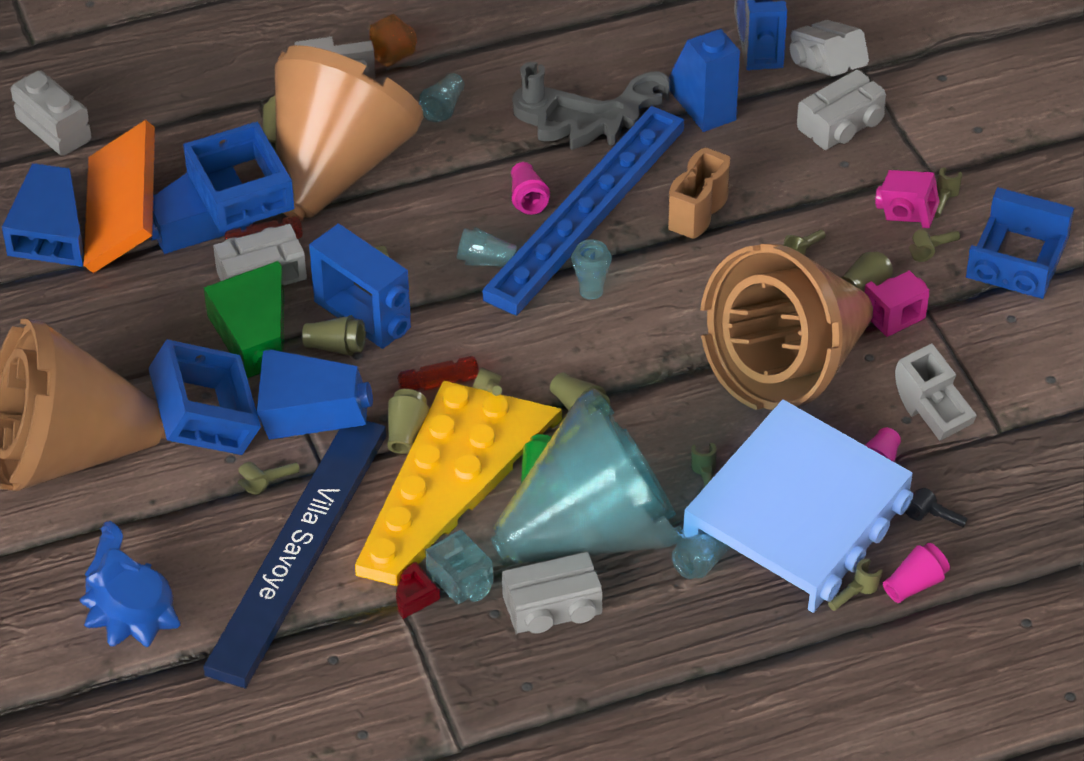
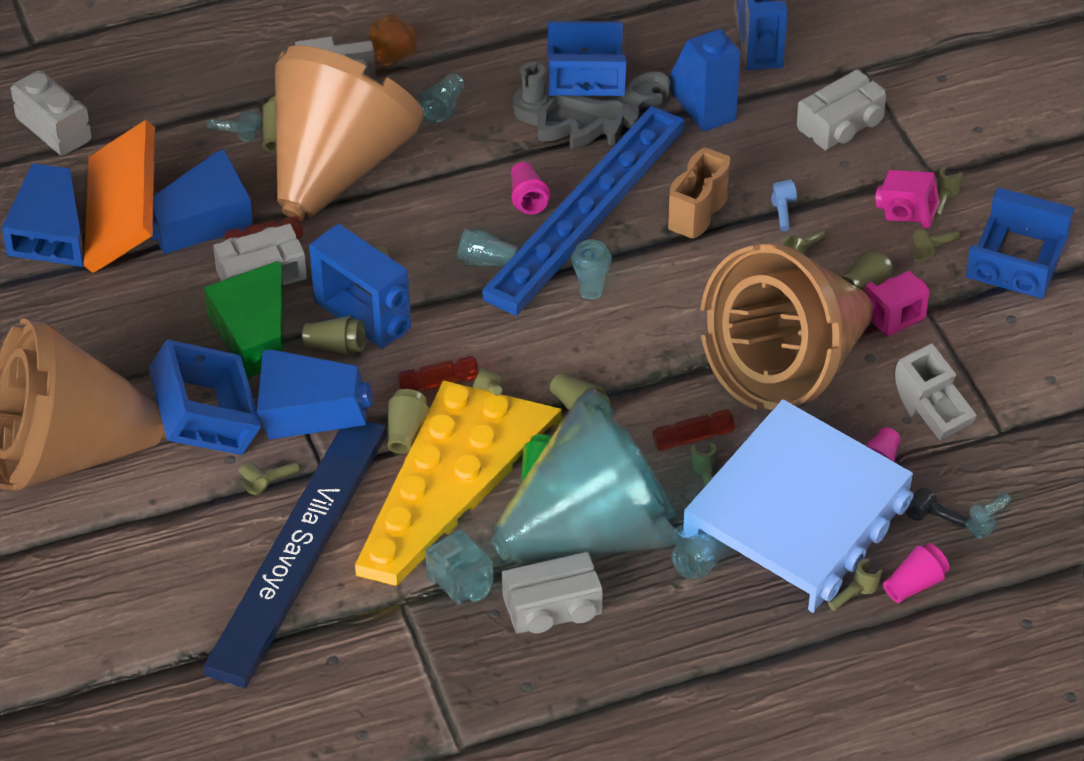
(126, 594): blue head -> none
(245, 126): none -> clear light blue hand
(246, 201): blue window -> none
(415, 591): dark red tile -> none
(599, 64): none -> blue panel
(693, 430): none -> clear red axle
(783, 194): none -> medium blue hand
(829, 47): light grey brick -> none
(982, 517): none -> clear light blue hand

